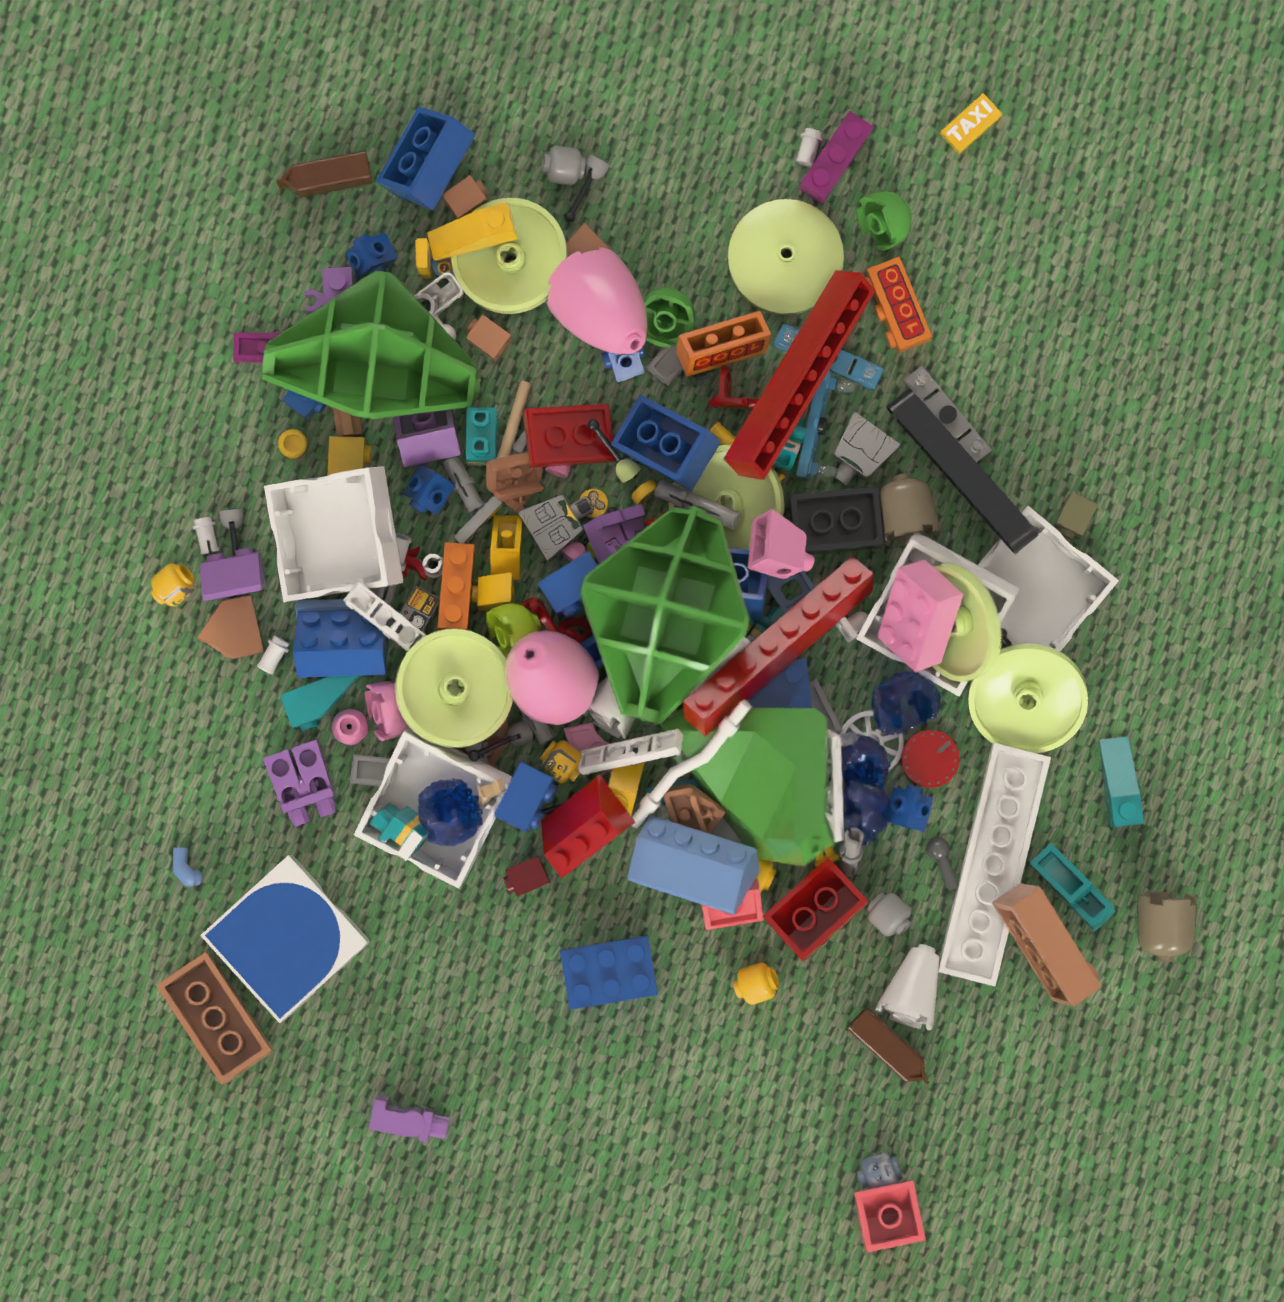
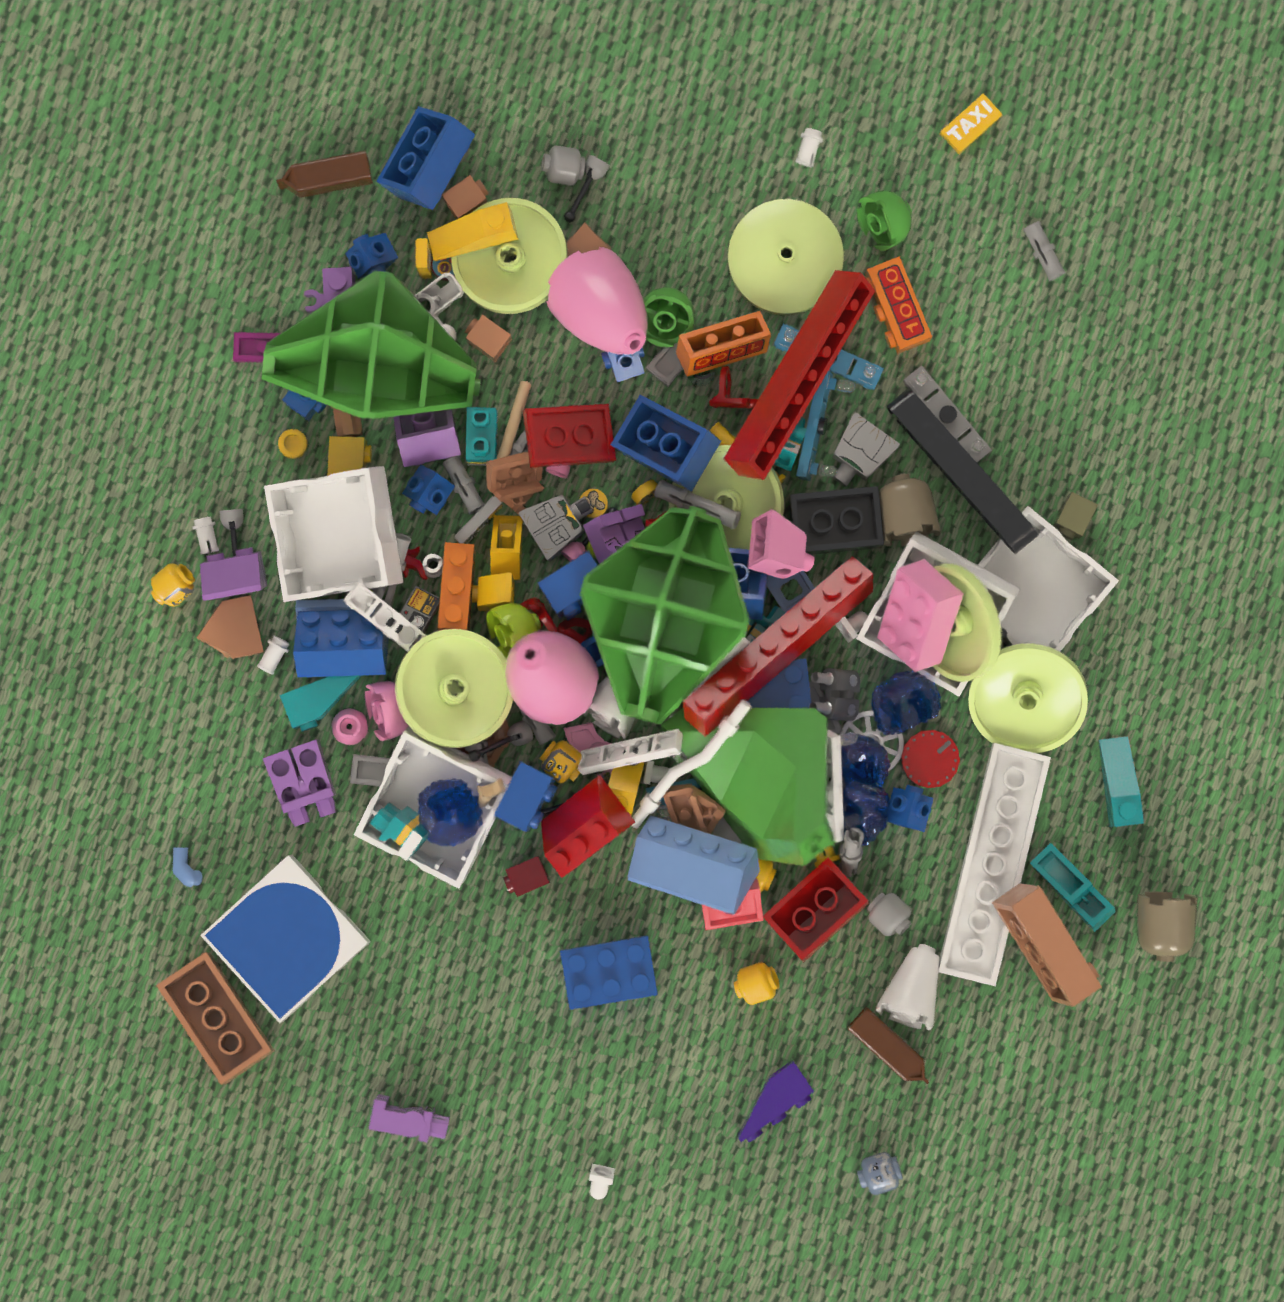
(600, 1180): none -> white piece
(625, 467): hinge -> none
(652, 773): none -> white piece
(779, 1093): none -> dark purple slope
(836, 158): magenta brick -> none
(839, 694): none -> dark grey piece
(889, 1216): coral slope -> none
(938, 850): dark grey bar -> none
(1044, 251): none -> light grey pin

